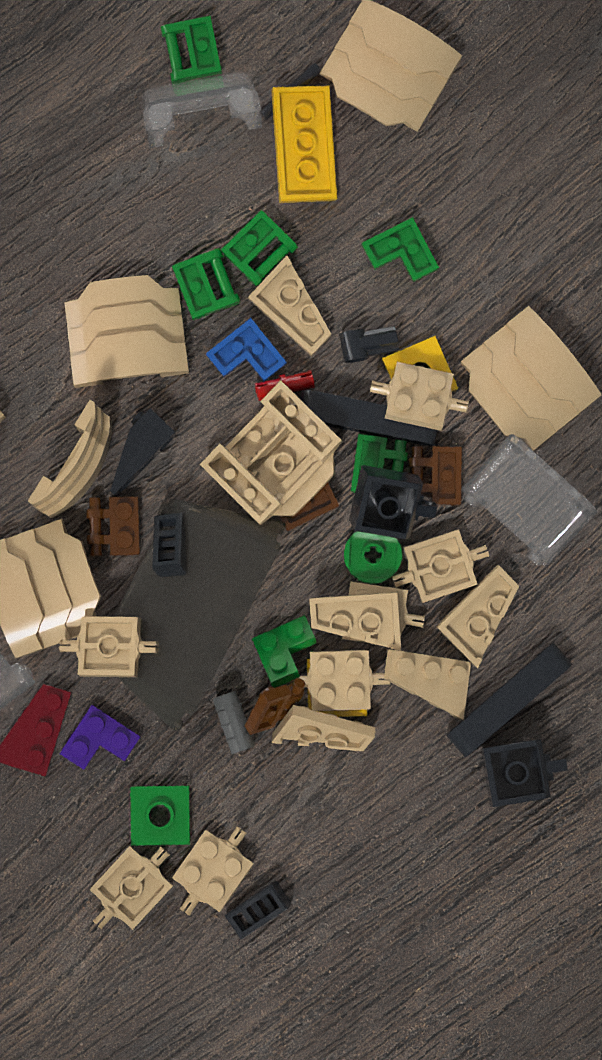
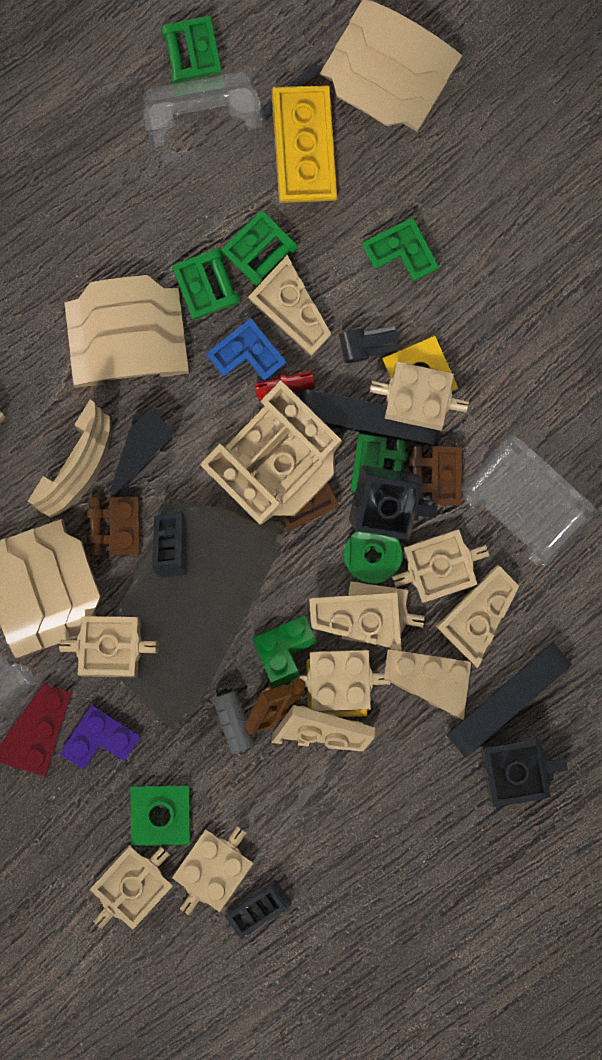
(528, 380): tan slope -> none

